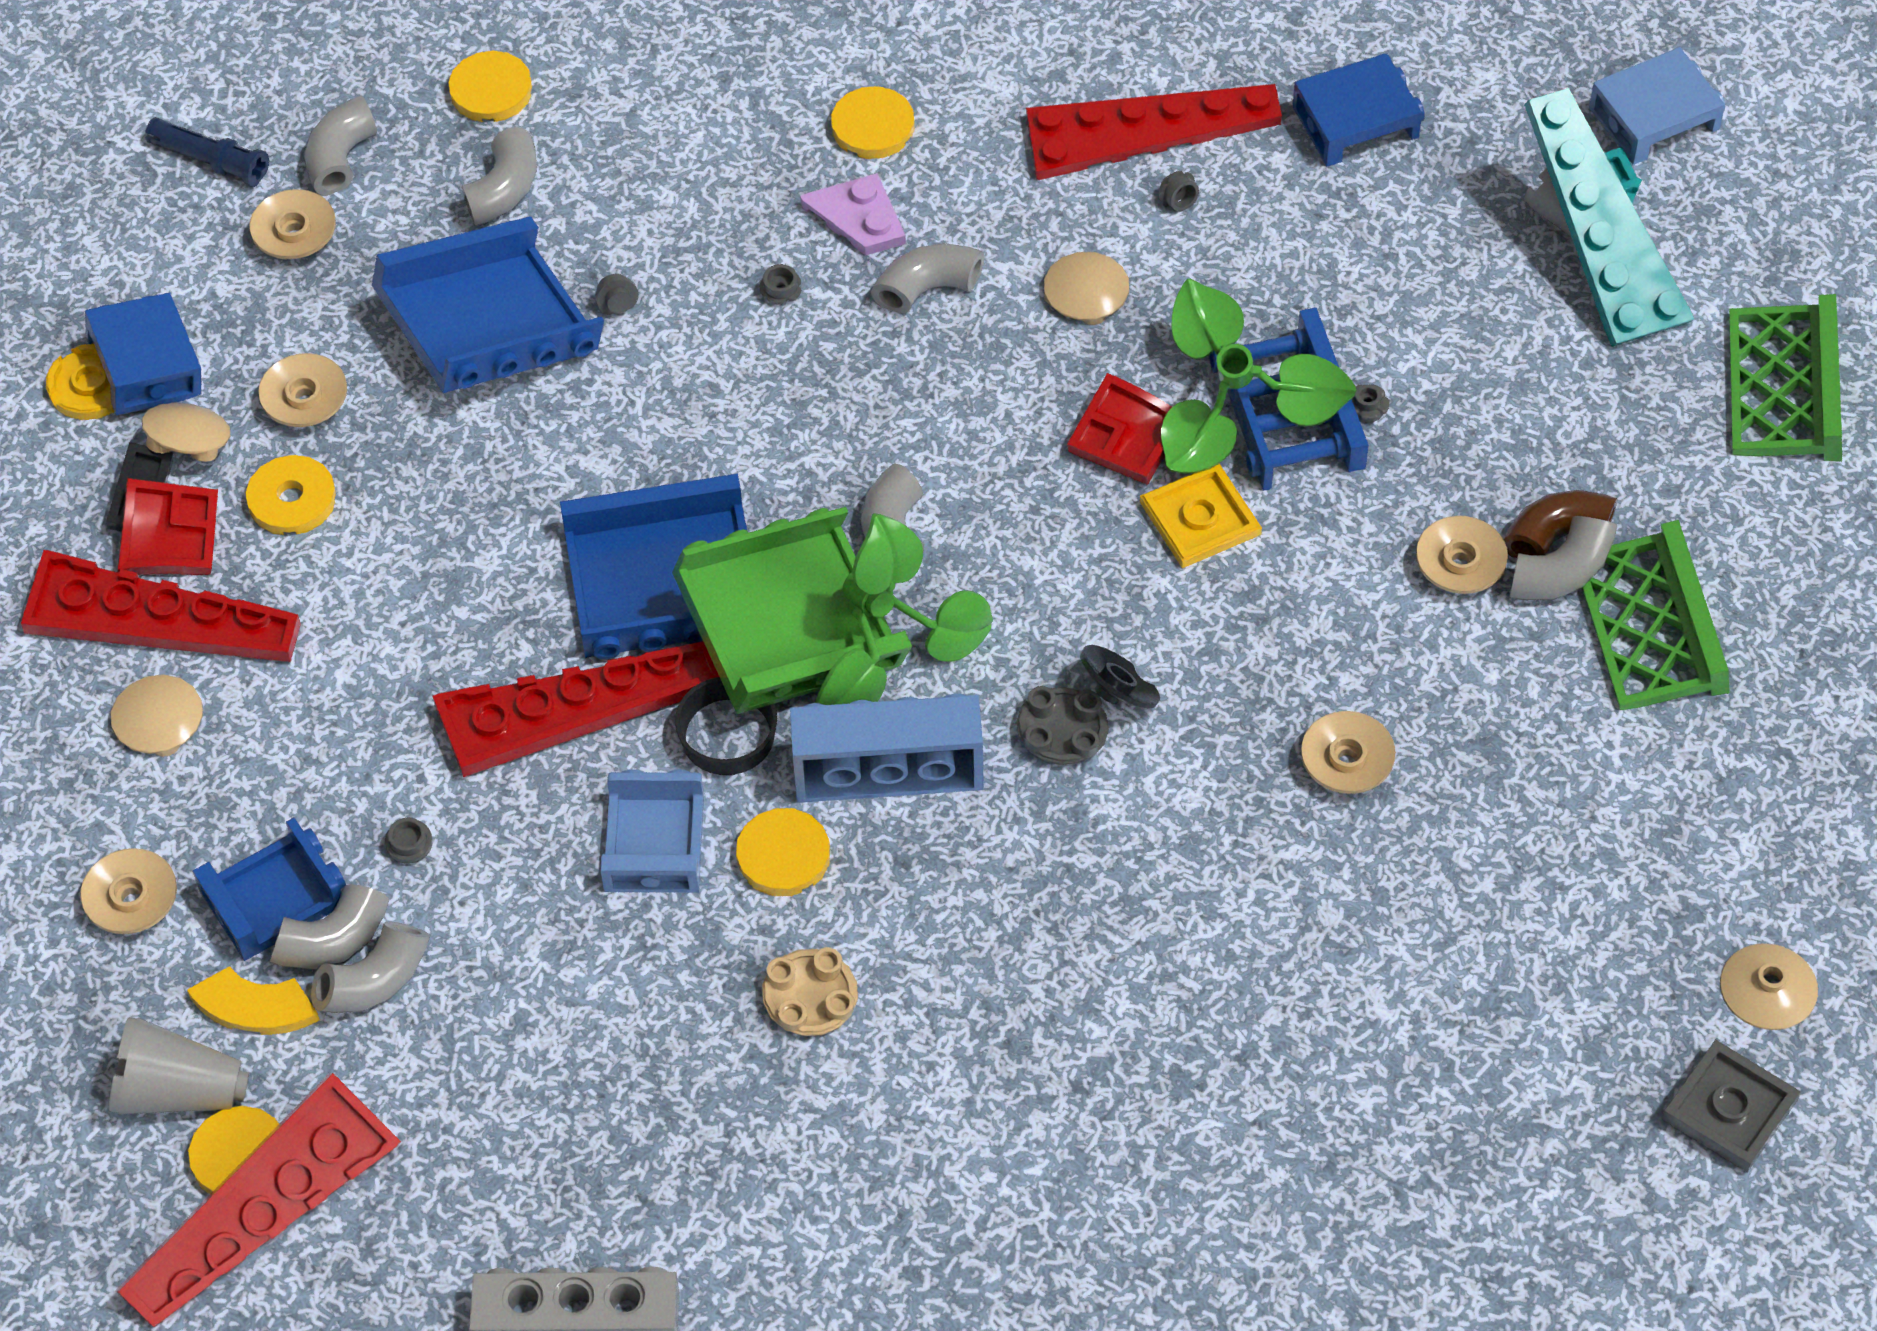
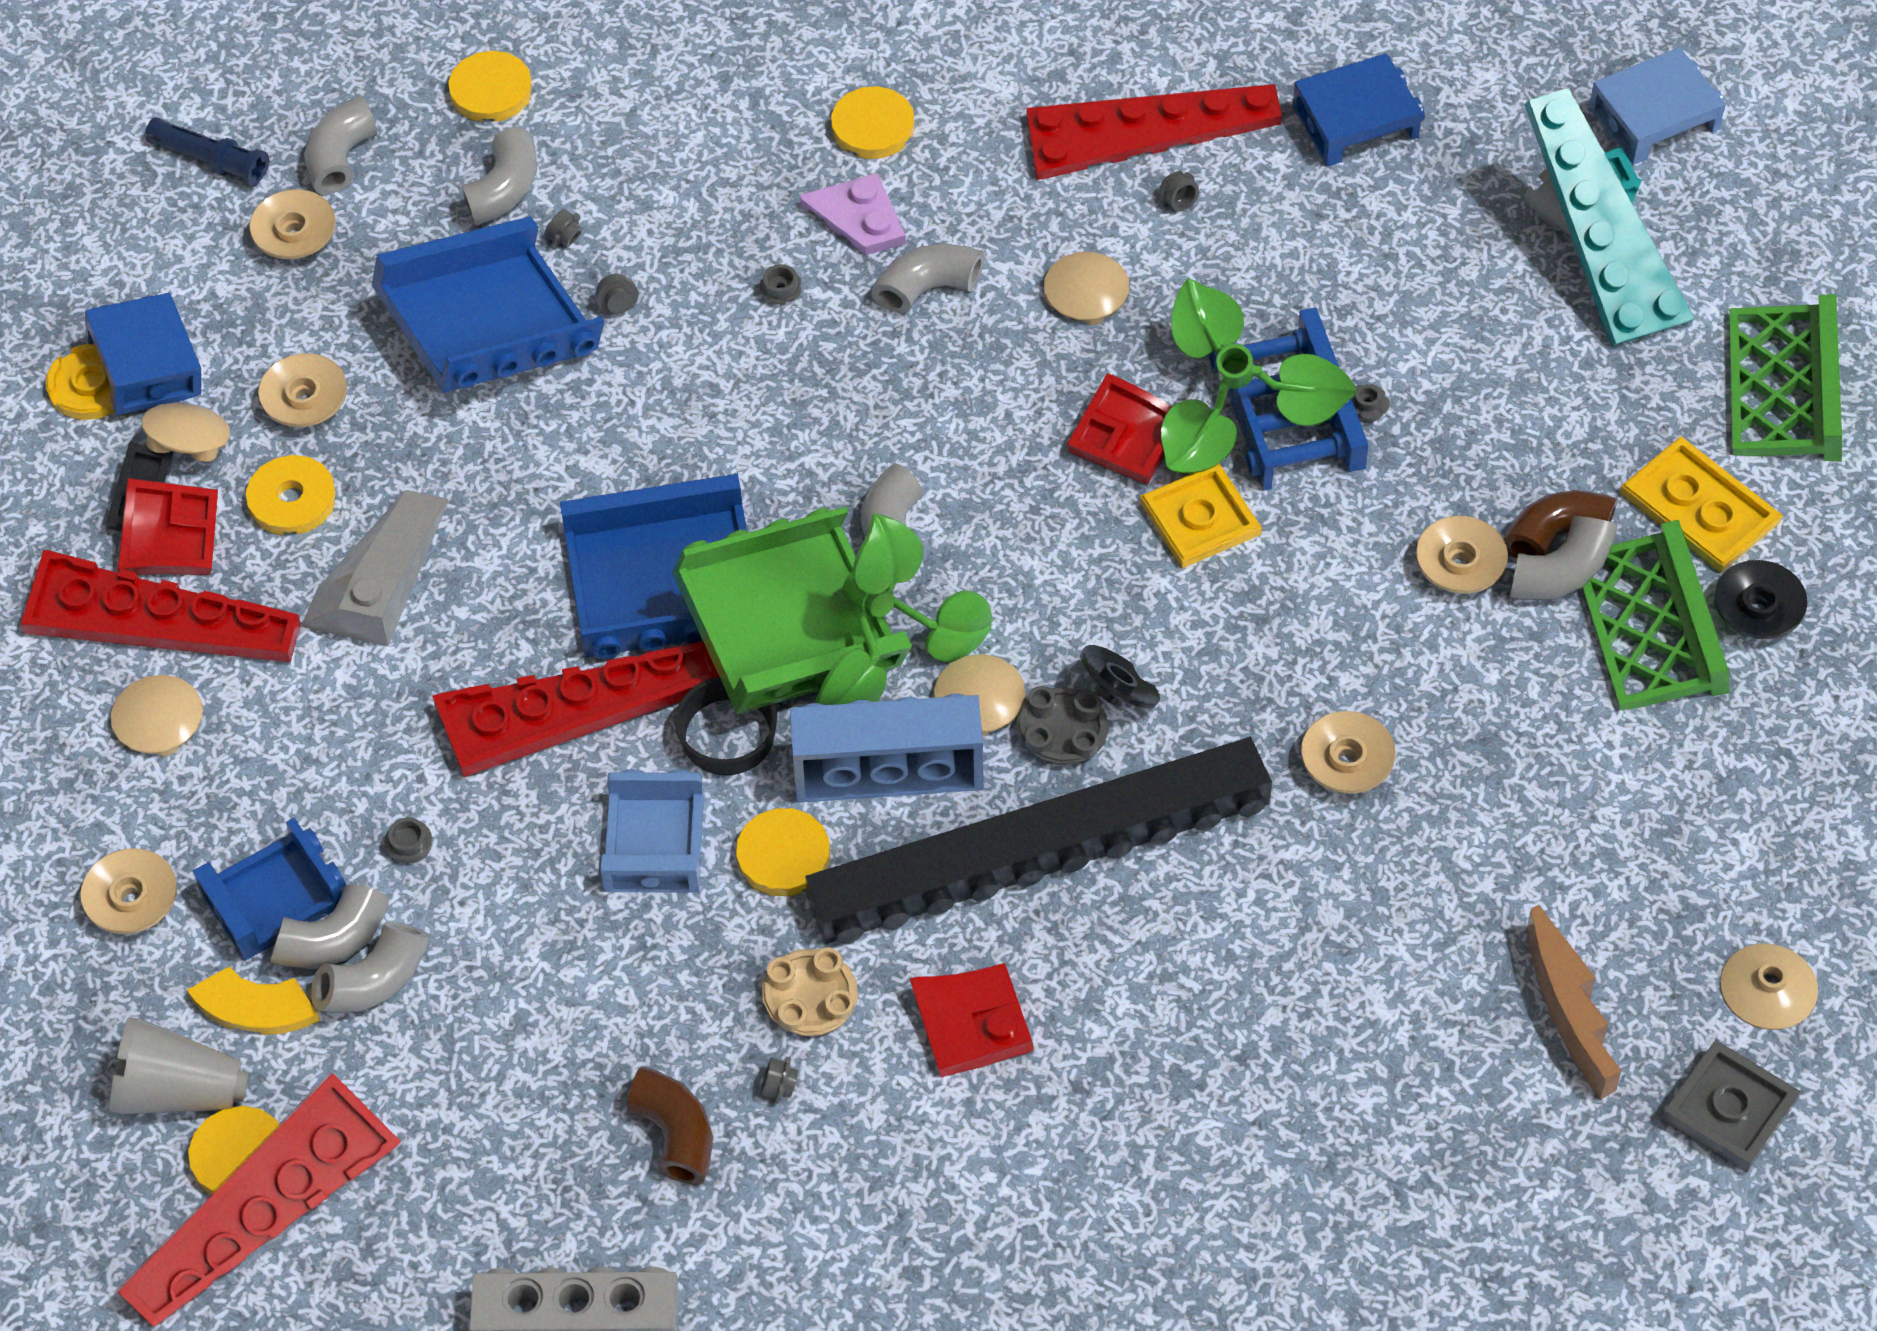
(375, 579): none -> light grey wedge
(563, 229): none -> dark grey plate
(681, 1121): none -> reddish brown cylinder
(779, 1079): none -> dark grey plate
(971, 1018): none -> red plate
(993, 679): none -> tan dish
(1038, 841): none -> black brick
(1567, 993): none -> medium nougat slope
(1713, 507): none -> yellow tile
(1763, 584): none -> black dish

